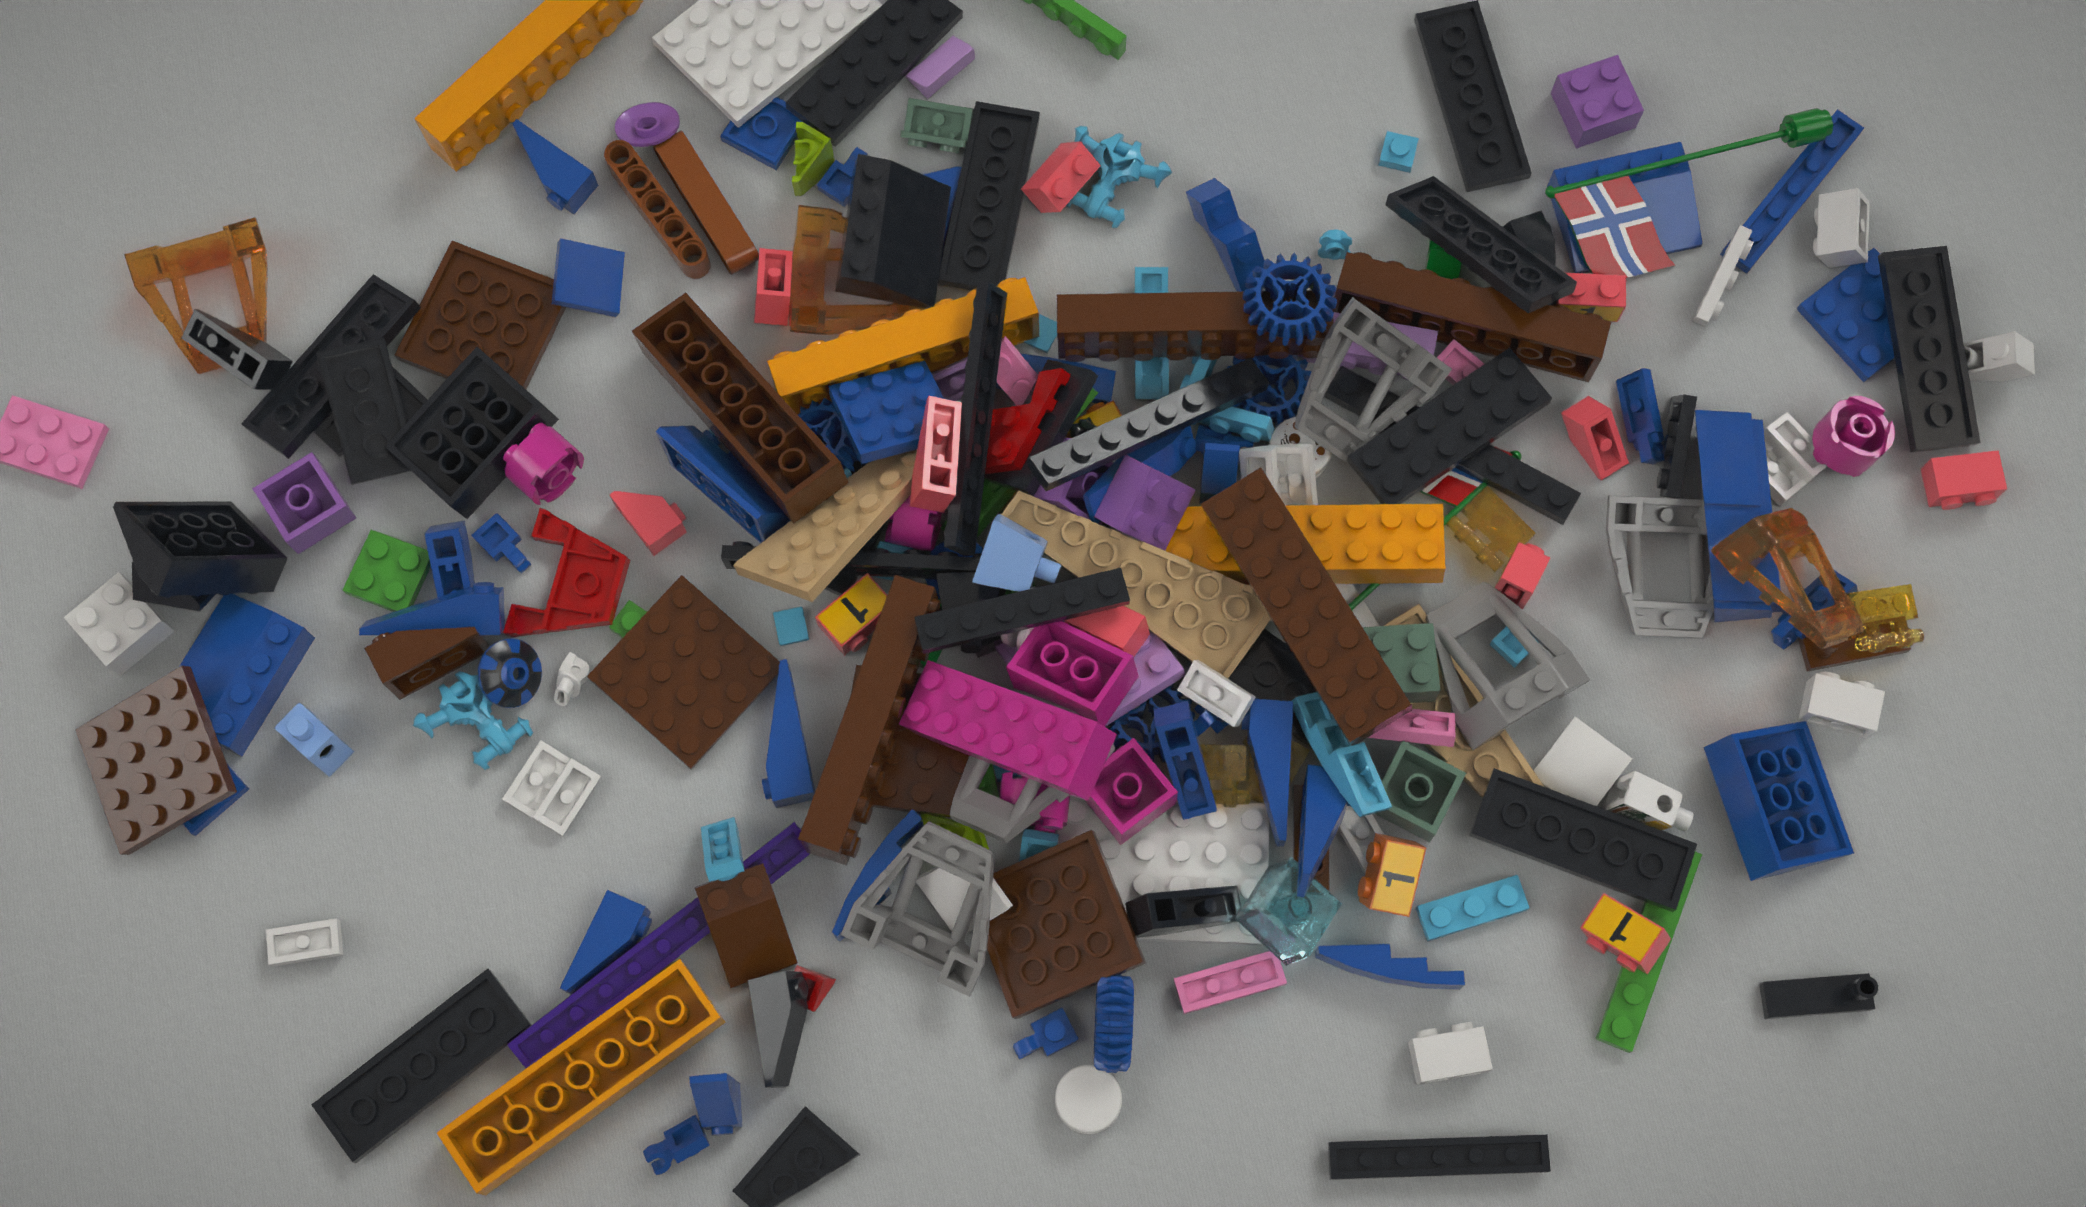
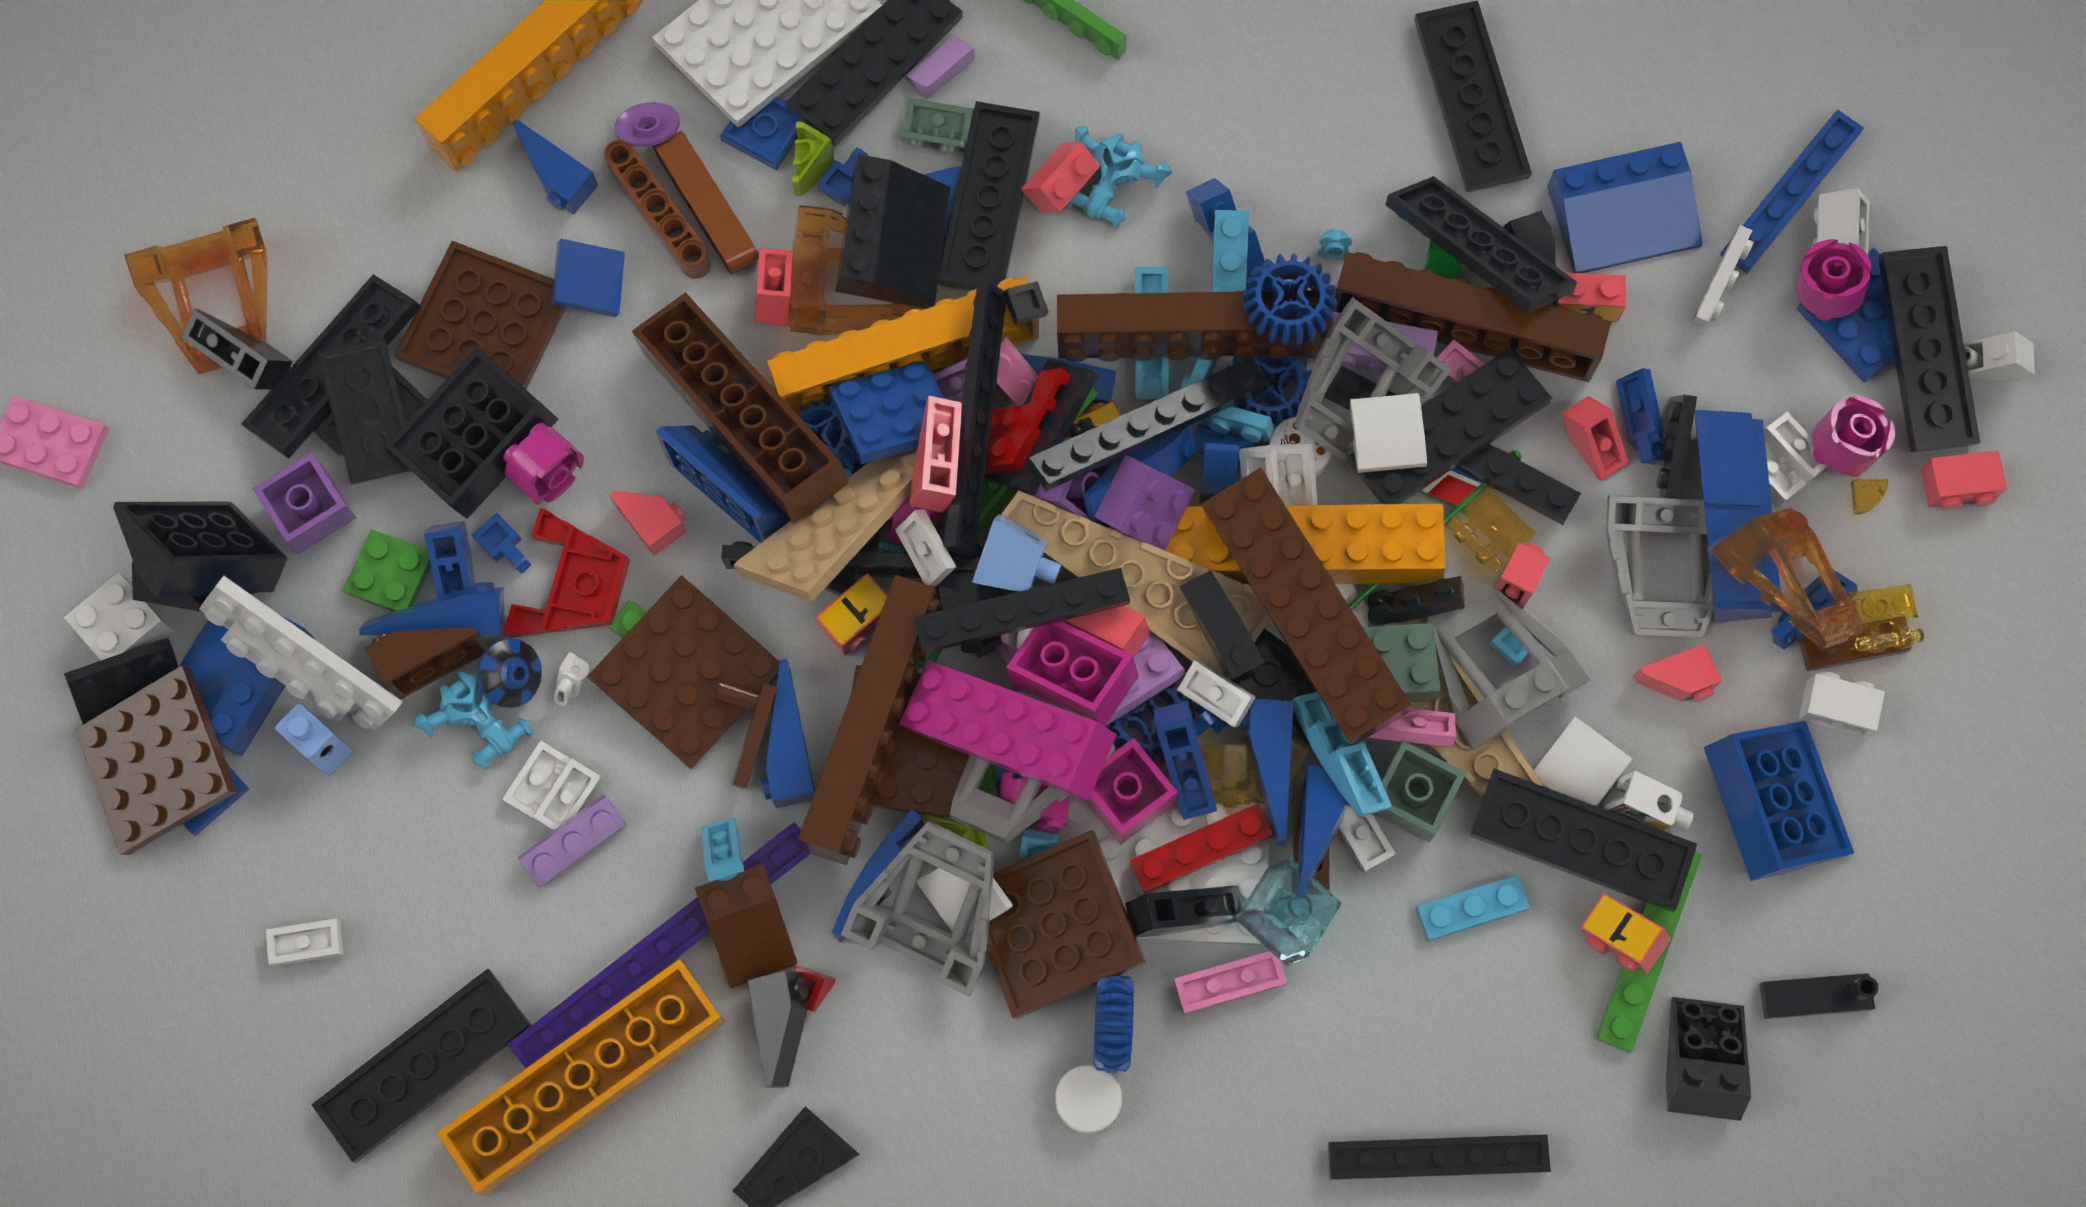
(114, 679): none -> black wing
(296, 658): none -> white plate
(571, 840): none -> medium lavender plate
(610, 935): blue slope -> none
(680, 1143): blue plate -> none
(717, 1102): blue slope -> none
(760, 703): none -> reddish brown piece
(791, 626): medium azure piece -> none
(925, 548): none -> white plate
(1025, 302): none -> black plate
(1047, 334): medium azure piece -> none
(1050, 1033): blue plate -> none
(1201, 848): none -> red plate
(1221, 626): none -> black slope
(1230, 250): none -> medium azure plate
(1376, 963): blue slope -> none
(1388, 433): none -> white slope
(1391, 874): brick -> none
(1398, 151): medium azure plate -> none
(1416, 601): none -> black hinge
(1449, 1054): white brick -> none
(1597, 101): medium lavender brick -> none
(1614, 220): flag -> none
(1682, 675): none -> coral slope
(1707, 1059): none -> black slope
(1833, 279): none -> dark pink brick
(1867, 494): none -> clear yellow tile

